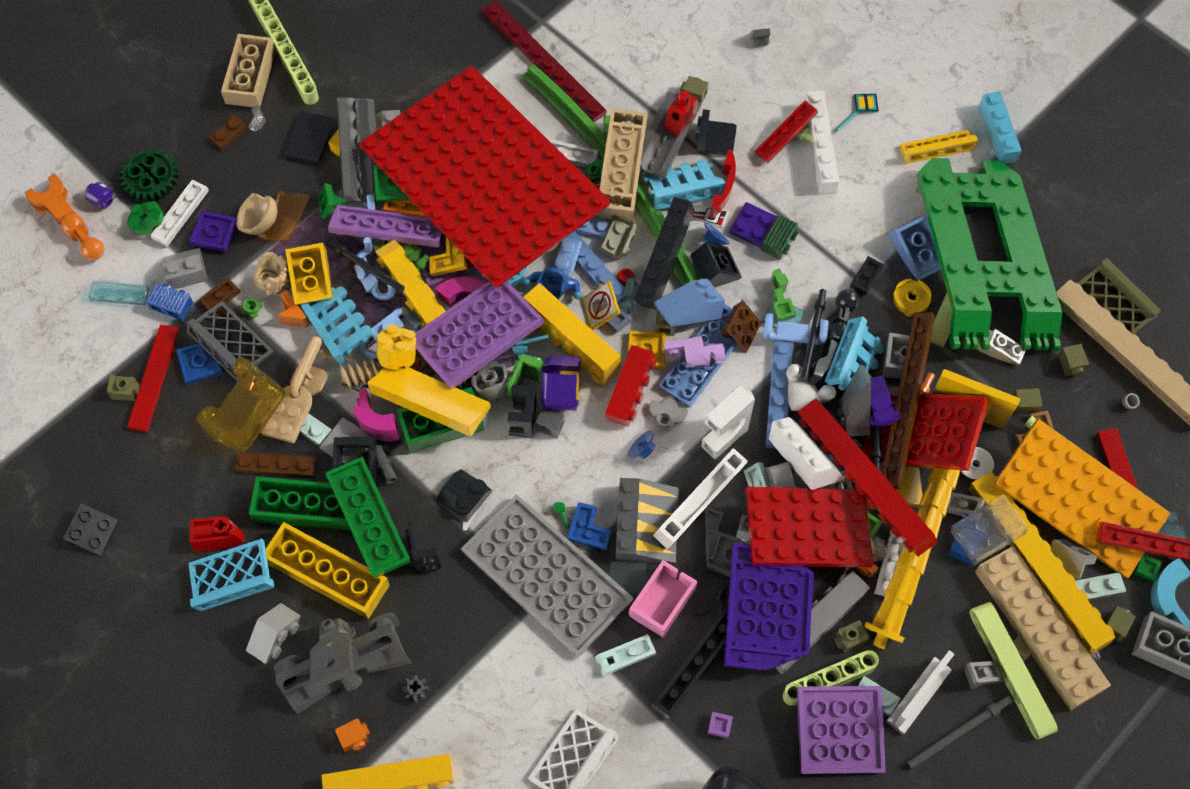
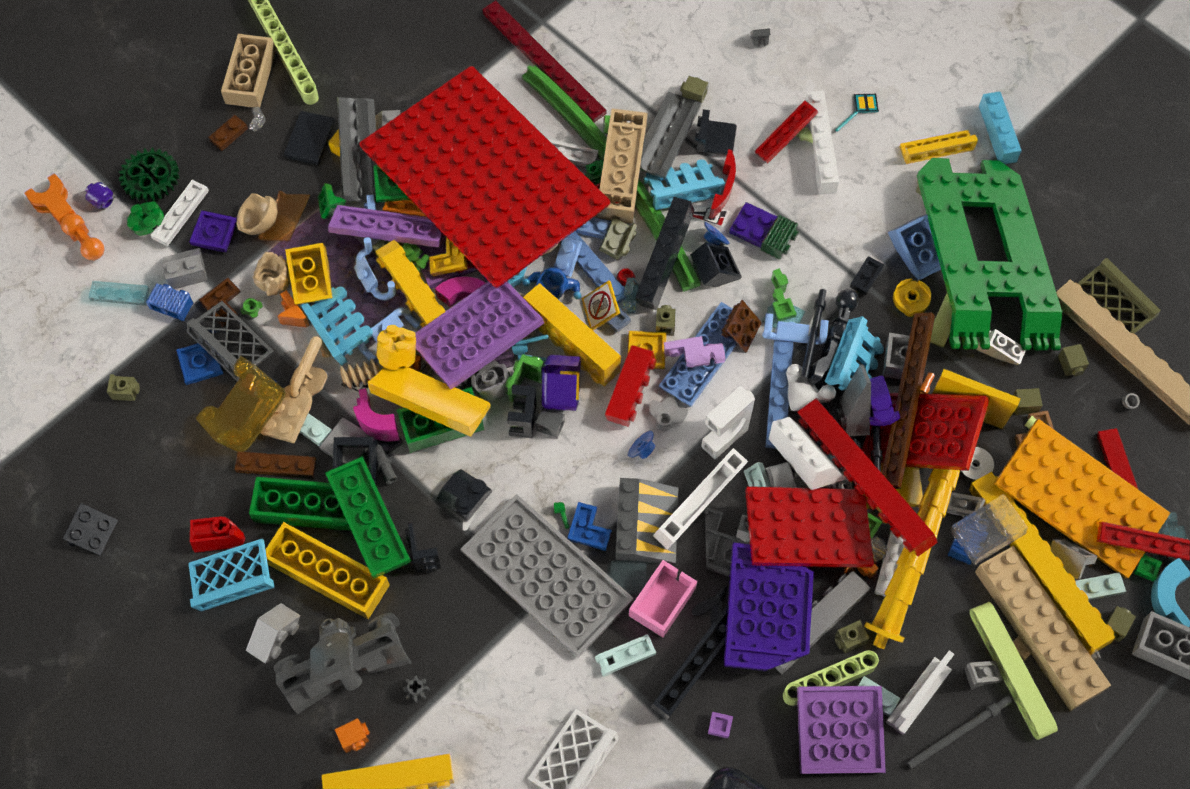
(153, 378): red tile -> none
(343, 251): black bar -> none
(685, 109): red torso -> none
(691, 304): medium blue slope -> none

